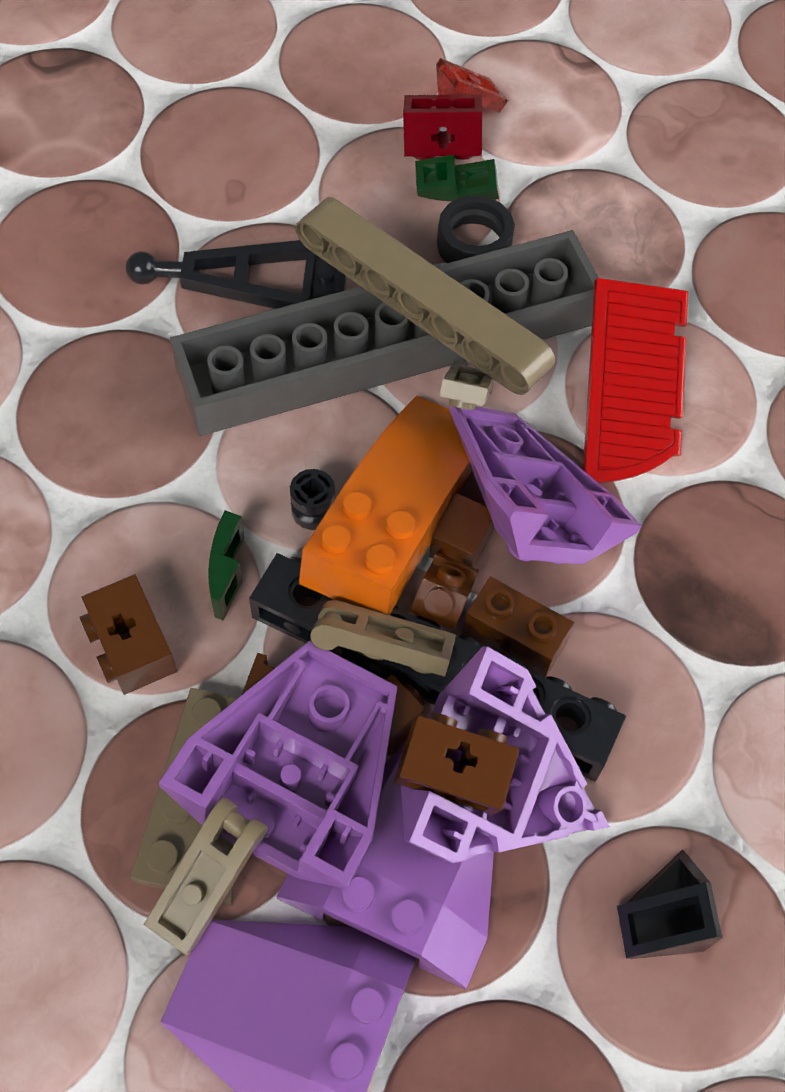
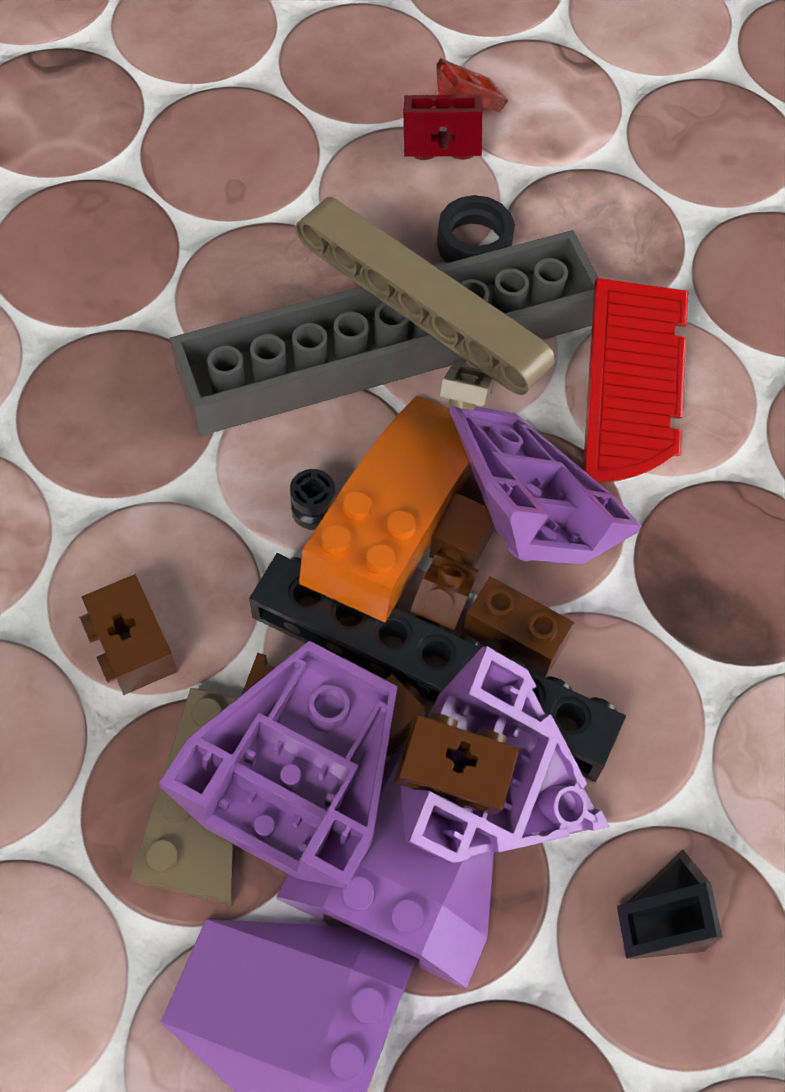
(204, 877): dark tan plate -> none
(223, 569): dark green slope -> none
(319, 276): black plate -> none
(383, 637): dark tan plate -> none
(445, 181): dark green slope -> none

